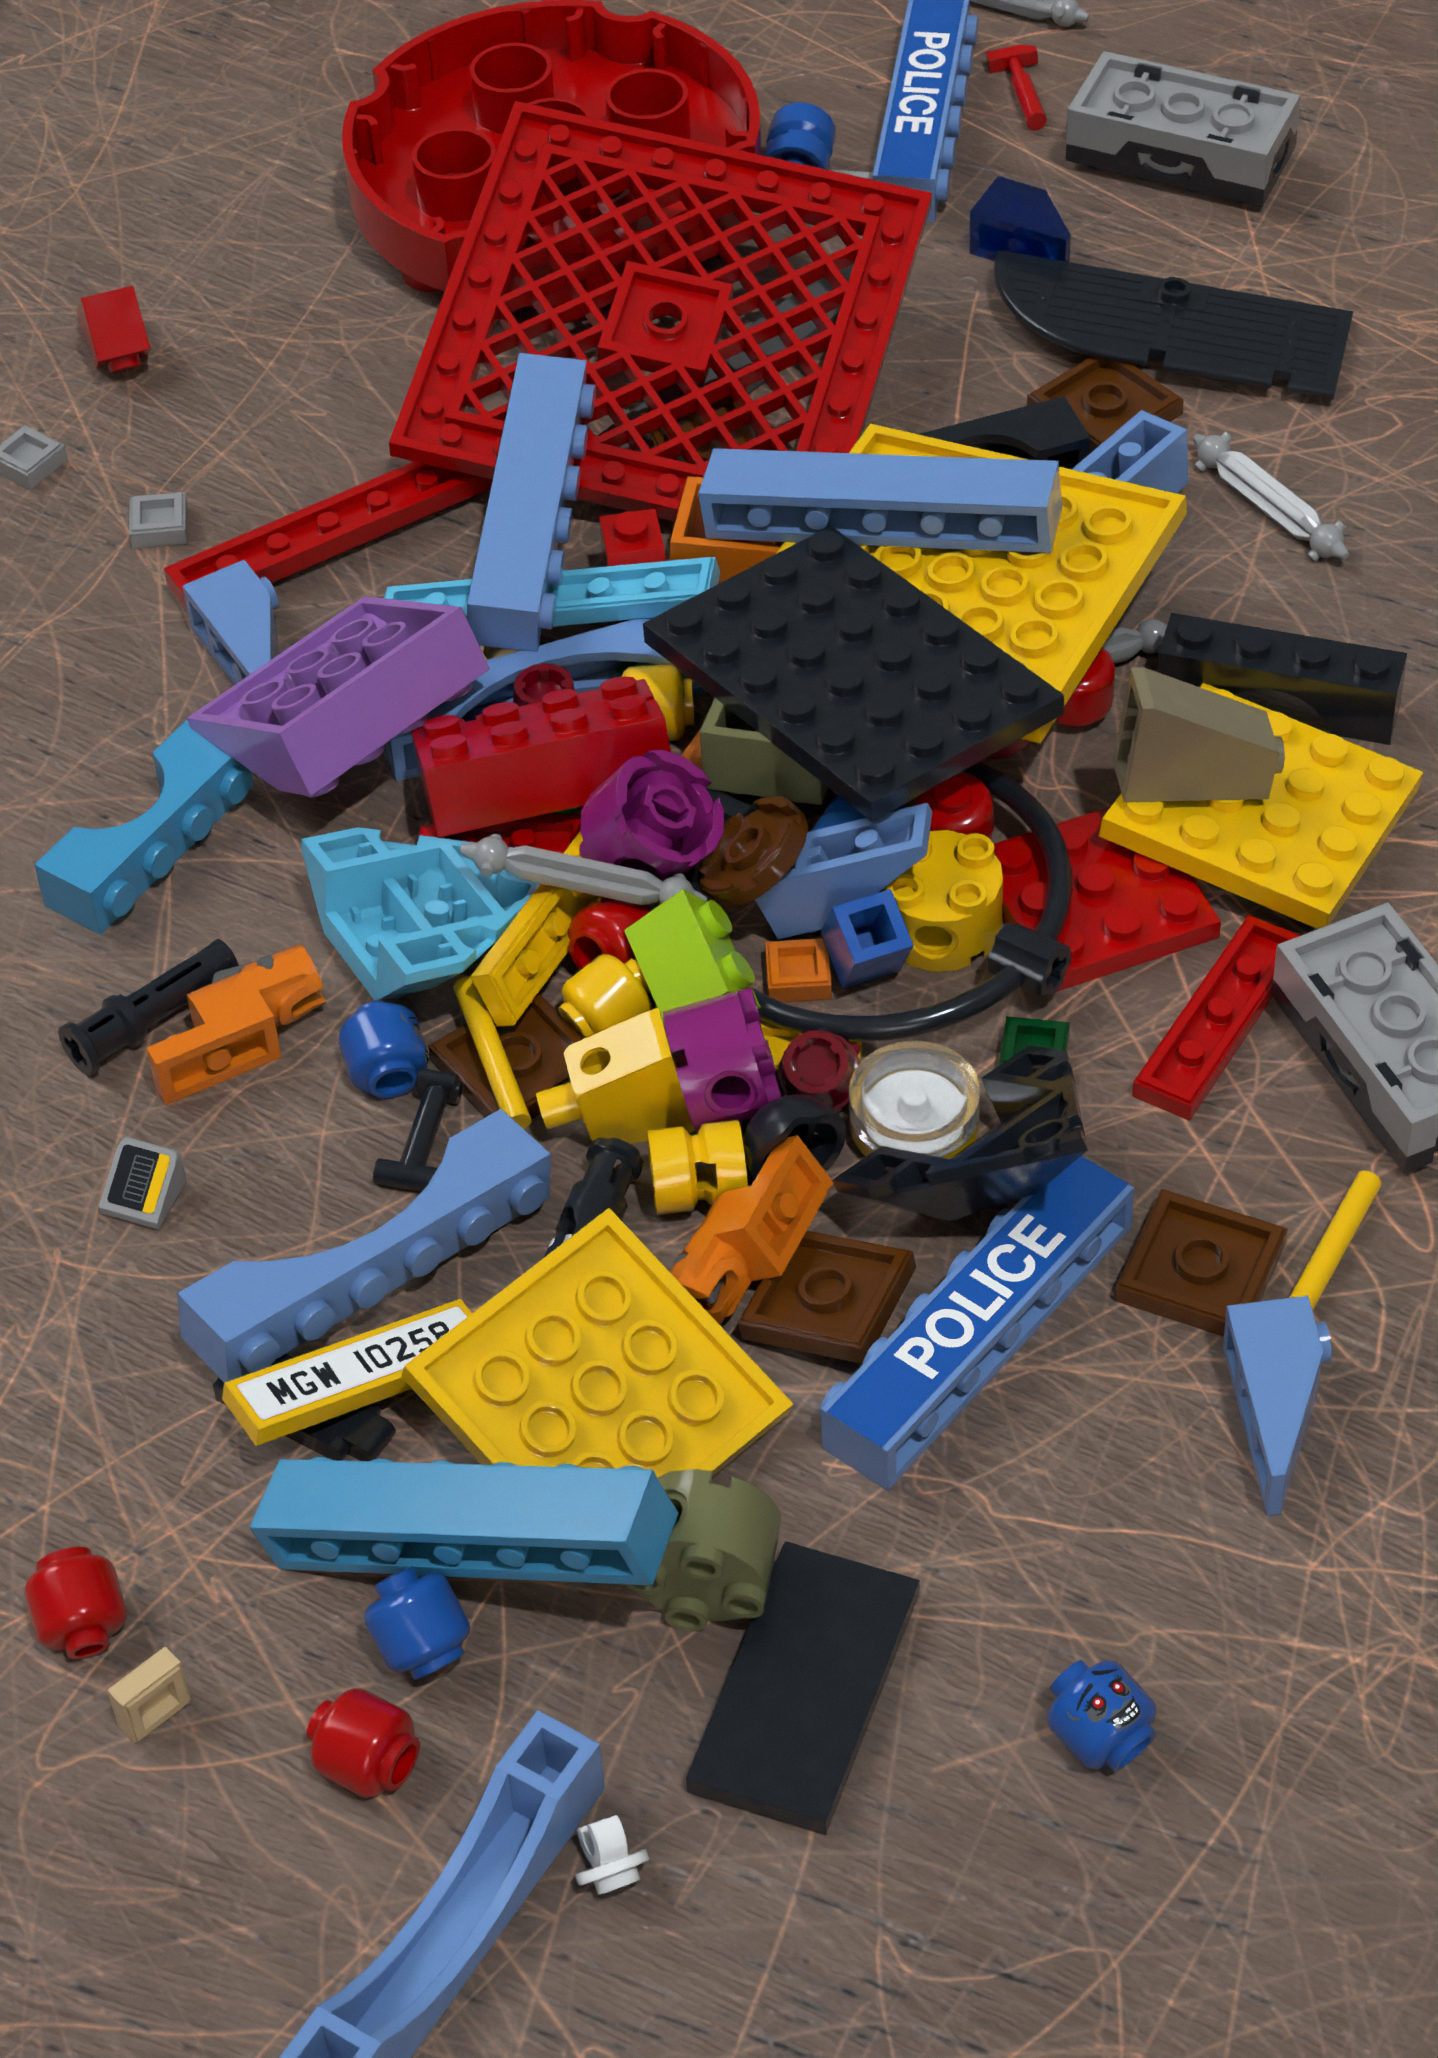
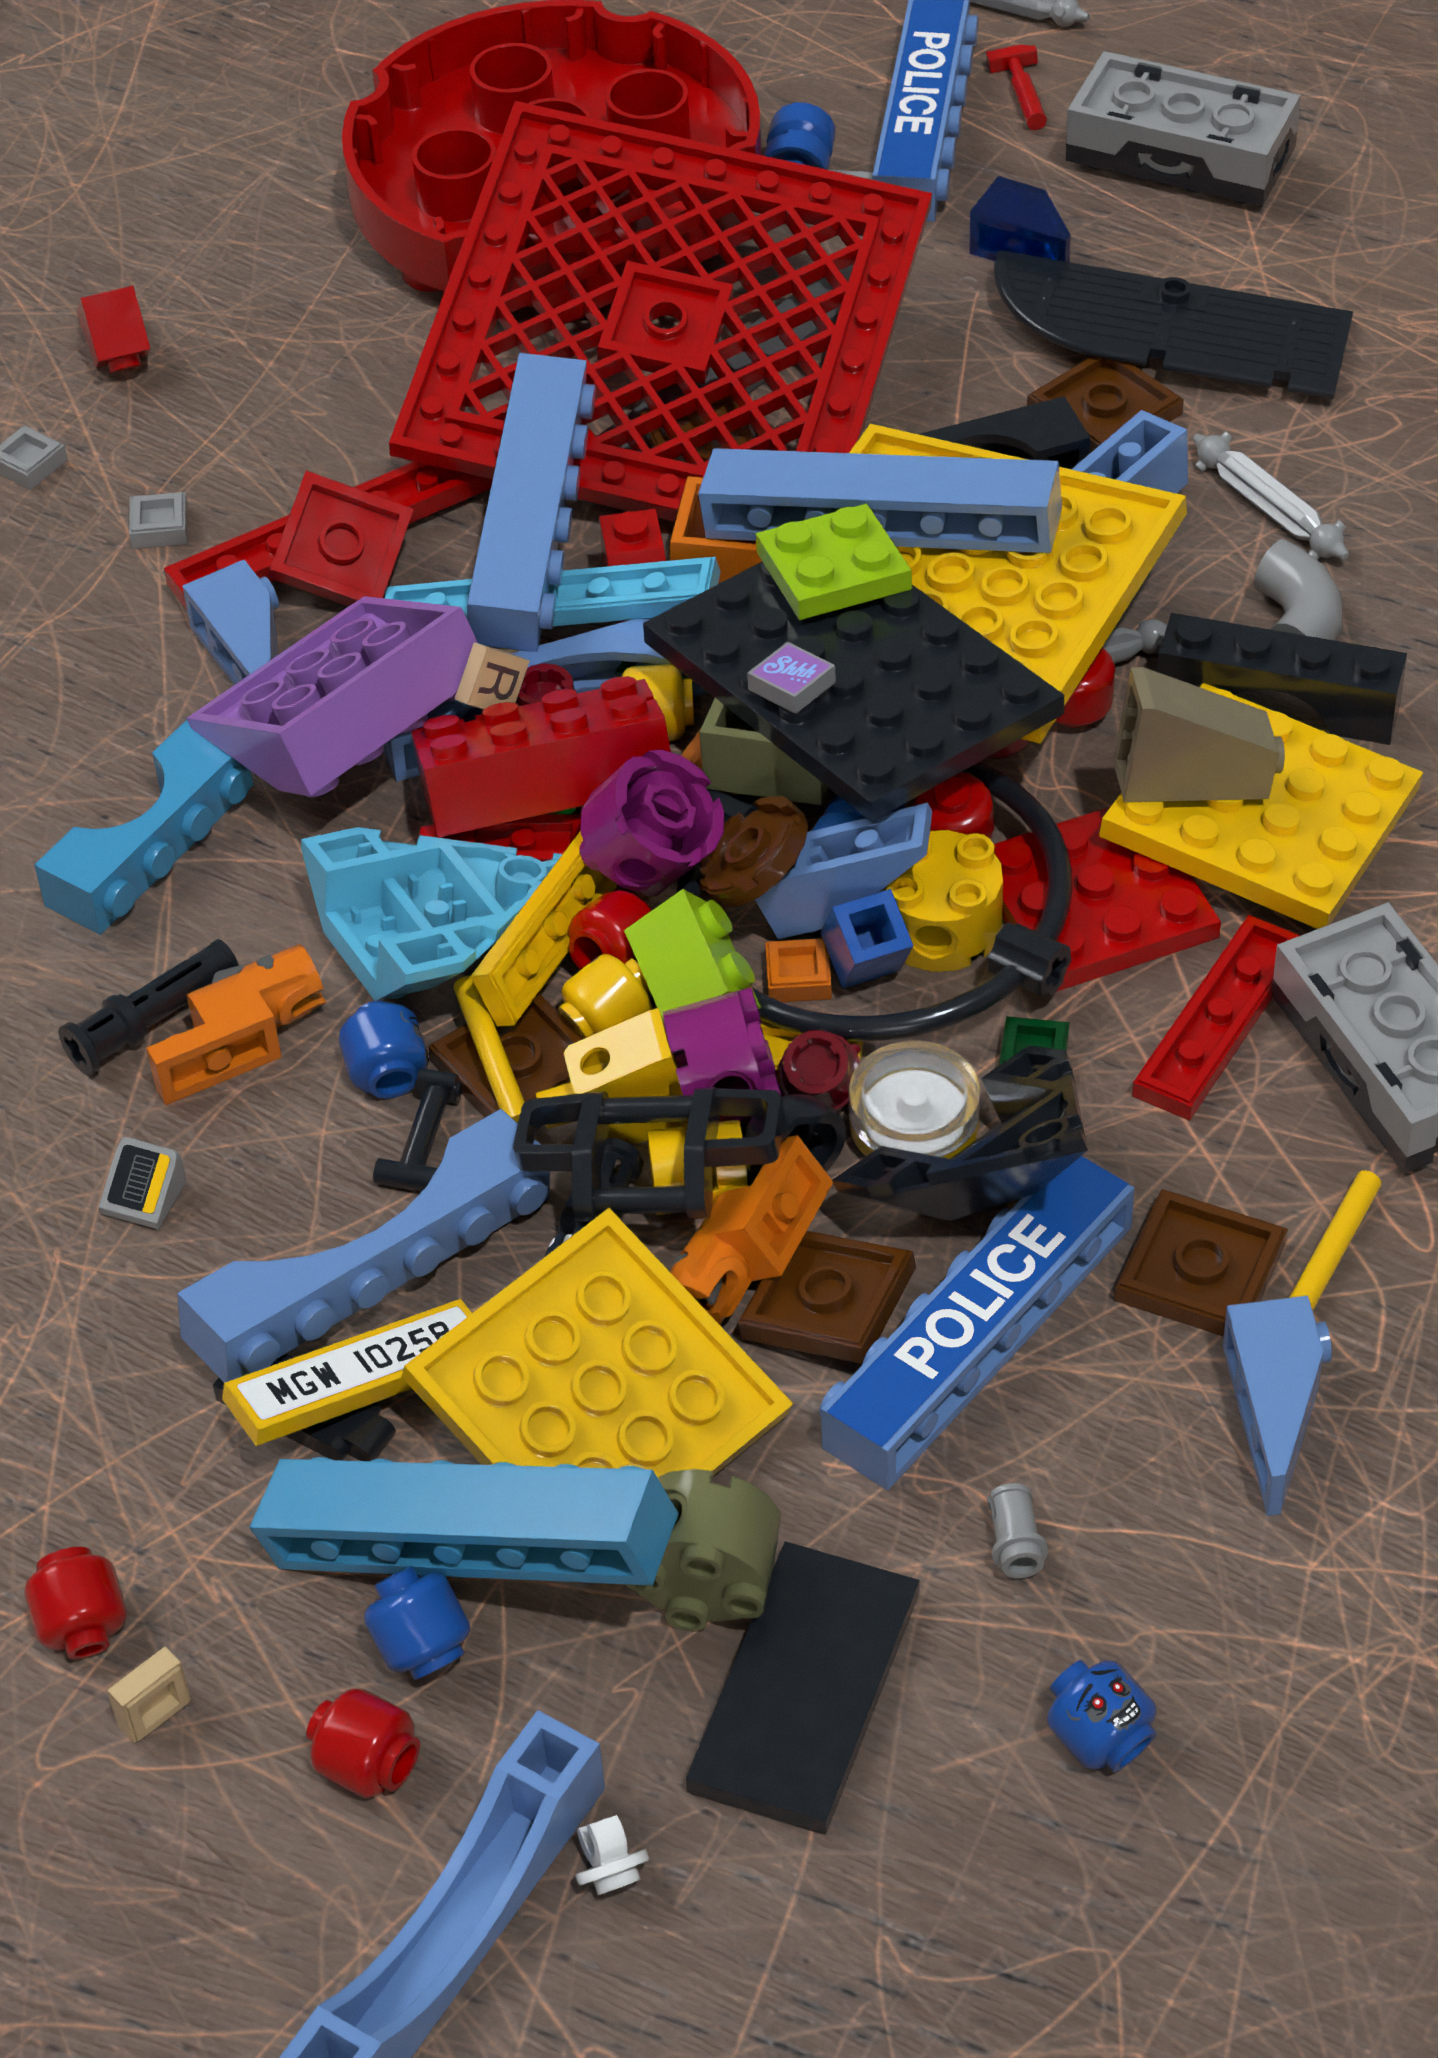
(339, 541): none -> red plate
(491, 677): none -> tan tile
(573, 872): light grey wheel -> none
(701, 1147): none -> black bar
(791, 677): none -> tile
(833, 561): none -> lime plate
(1018, 1546): none -> light grey pin
(1302, 589): none -> light grey cylinder

